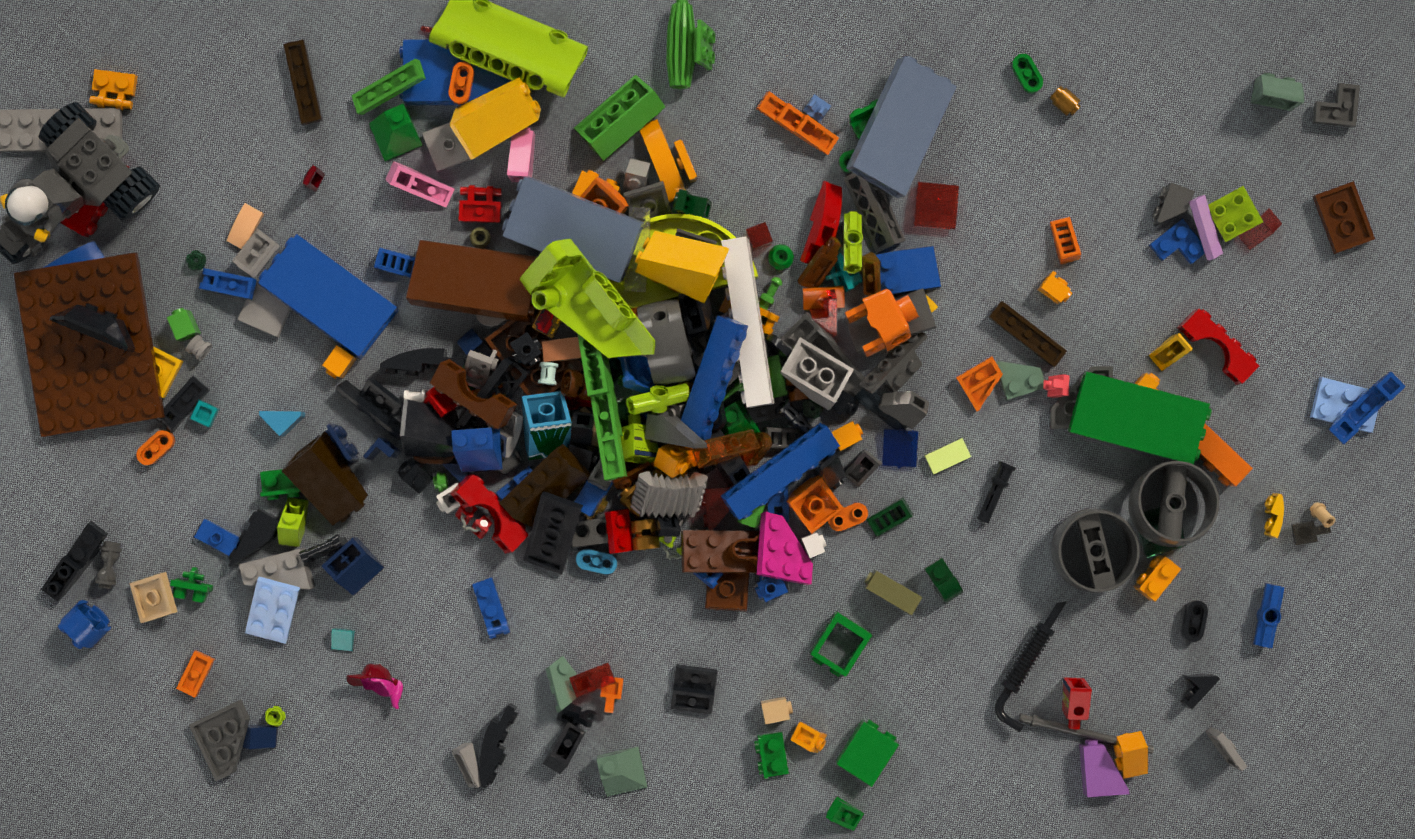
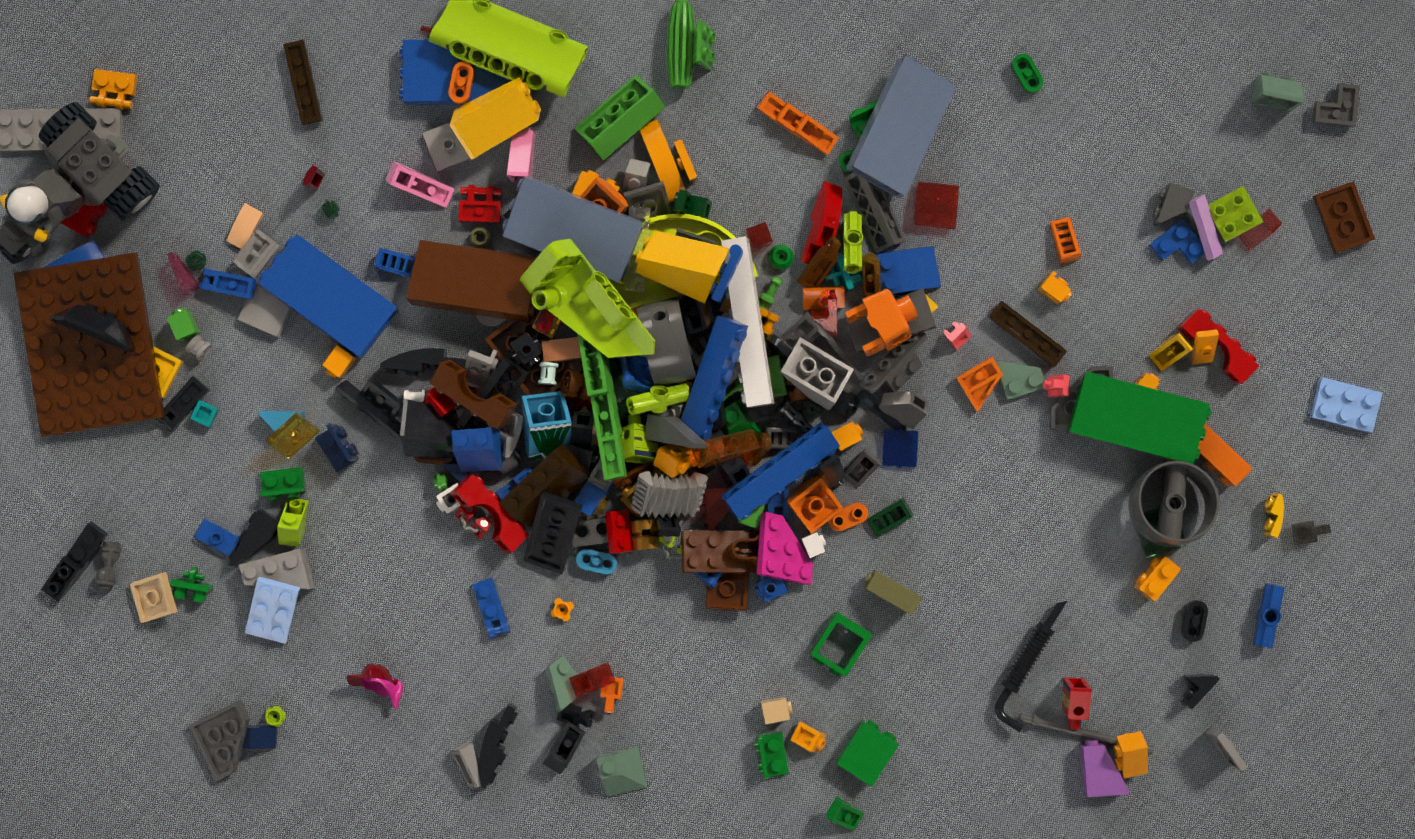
(84, 625): blue brick -> none
(156, 446): orange plate -> none
(185, 279): none -> clear pink slope
(195, 673): orange plate -> none
(292, 435): none -> clear yellow plate
(323, 549): black plate -> none
(326, 479): dark brown slope -> none
(330, 209): none -> clear green plate
(342, 639): teal slope -> none
(353, 566): dark blue slope -> none
(383, 445): dark blue panel -> none
(388, 87): bright green plate -> none
(395, 132): green slope -> none
(414, 475): black bracket -> none
(473, 342): dark blue slope -> none
(565, 615): none -> light orange plate
(694, 689): black slope -> none
(727, 272): none -> blue plate
(816, 108): medium blue tile -> none
(943, 580): dark green brick -> none
(947, 456): yellowish green tile -> none
(958, 336): none -> coral tile
(999, 482): black pin -> none
(1065, 101): pearl gold brick -> none
(1099, 565): dark grey cylinder -> none
(1204, 347): none -> light orange plate
(1319, 511): tan pin -> none
(1365, 406): blue slope -> none

